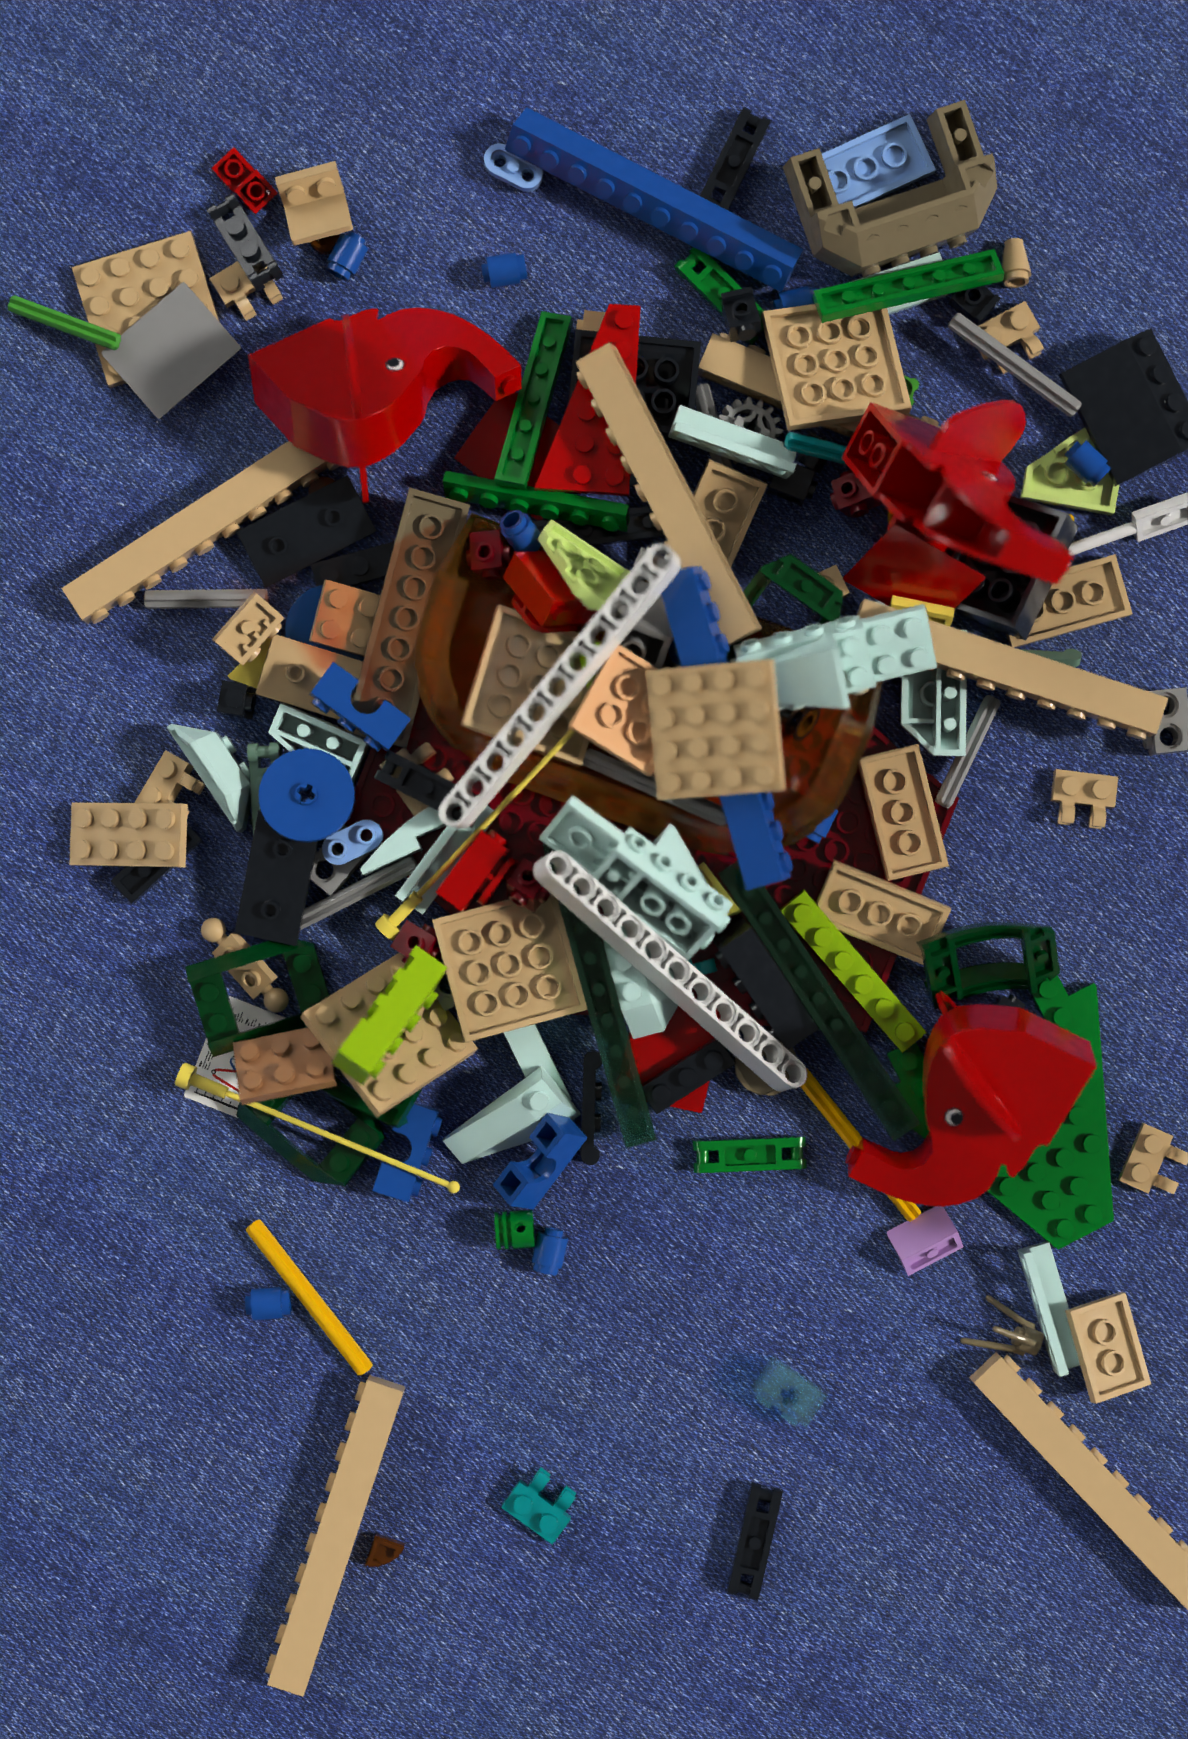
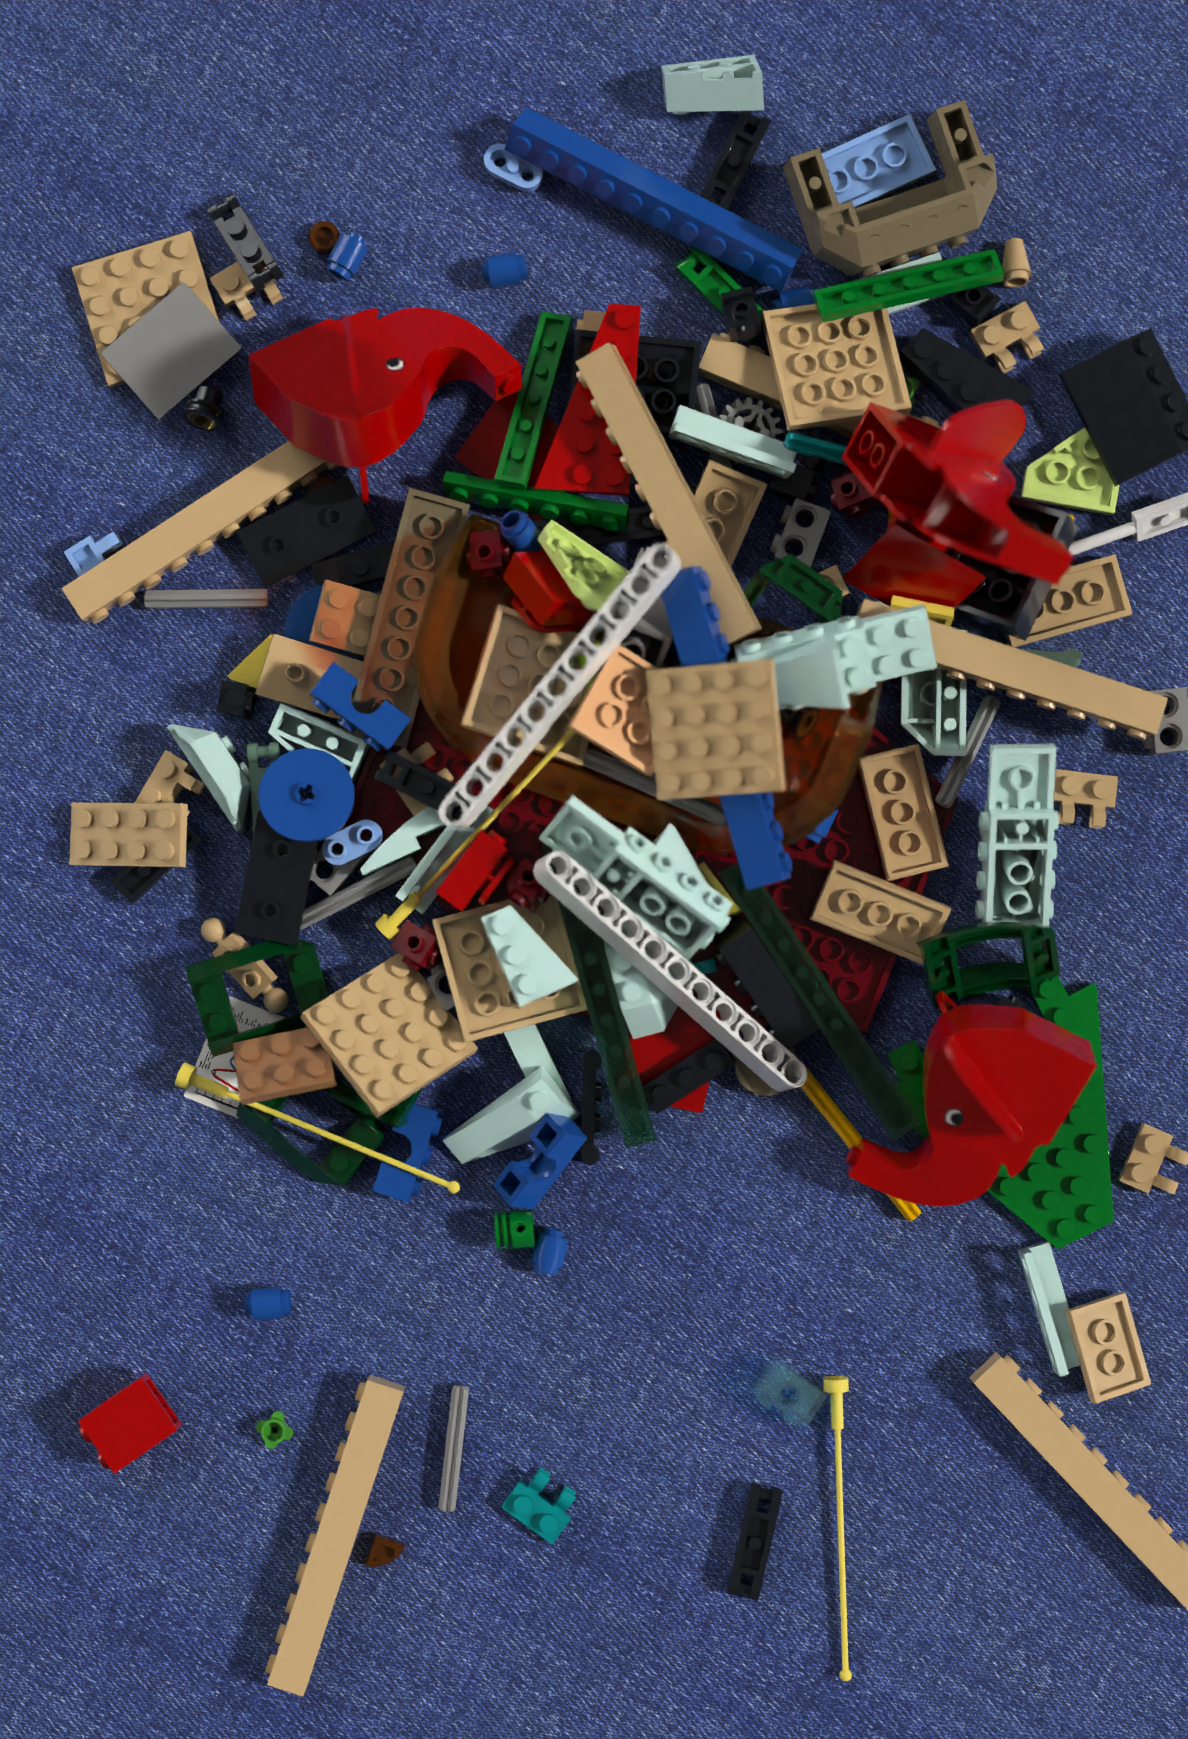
(64, 322): bright green axle -> none
(90, 553): none -> light blue plate
(129, 1423): none -> red brick
(204, 410): none -> black piece
(244, 180): red slope -> none
(249, 629): tan bracket -> none
(265, 1428): none -> bright green plate
(309, 1297): yellow axle -> none
(314, 203): tan bracket -> none
(390, 1016): lime wedge -> none
(453, 1448): none -> light grey axle
(524, 957): none -> light aqua wedge
(713, 85): none -> light aqua wedge
(749, 1154): green plate -> none
(806, 538): none -> light grey brick
(836, 1387): none -> light yellow piece
(852, 970): lime plate -> none
(925, 1239): lavender panel -> none
(957, 376): none -> black wedge
(1014, 364): light grey axle -> none
(1018, 836): none -> light aqua wedge
(1024, 1338): dark tan plant -> none
(1087, 463): blue brick -> none

